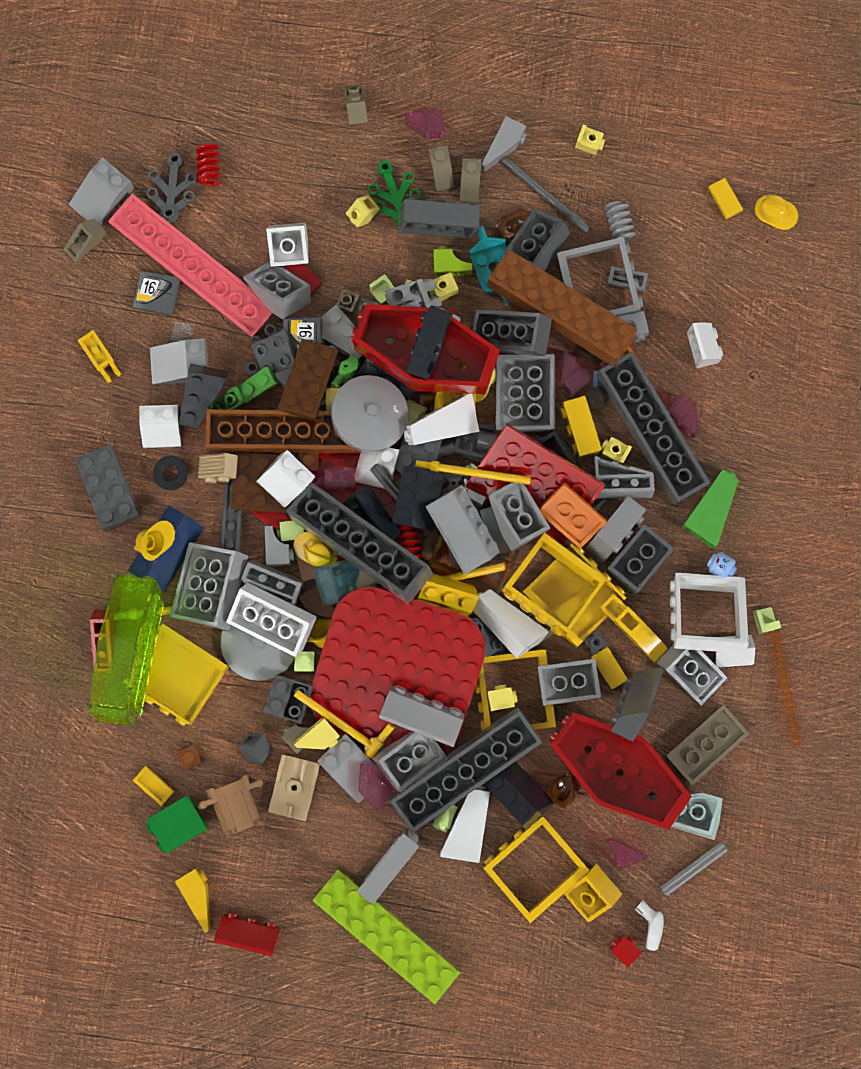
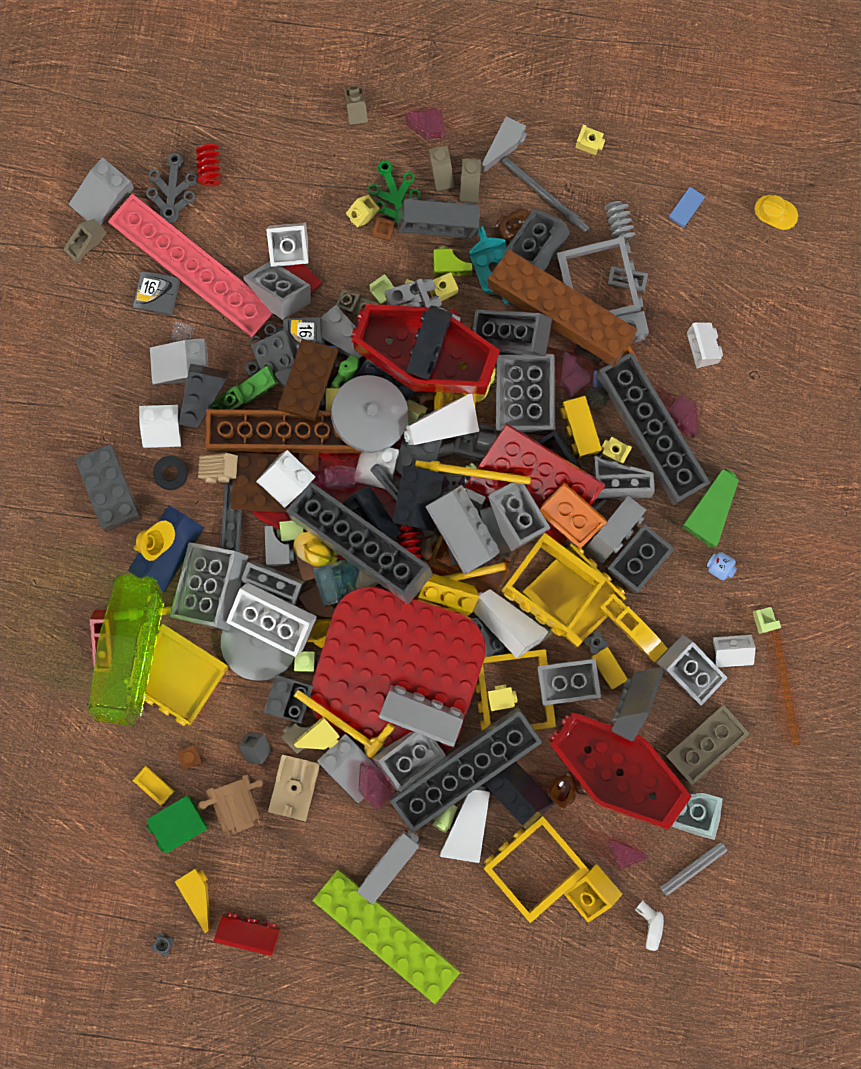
(98, 354): yellow hinge -> none
(164, 950): none -> dark grey plate
(383, 229): none -> dark orange plate
(625, 949): red brick -> none
(686, 207): none -> medium blue tile
(710, 583): white window -> none
(725, 198): yellow tile -> none

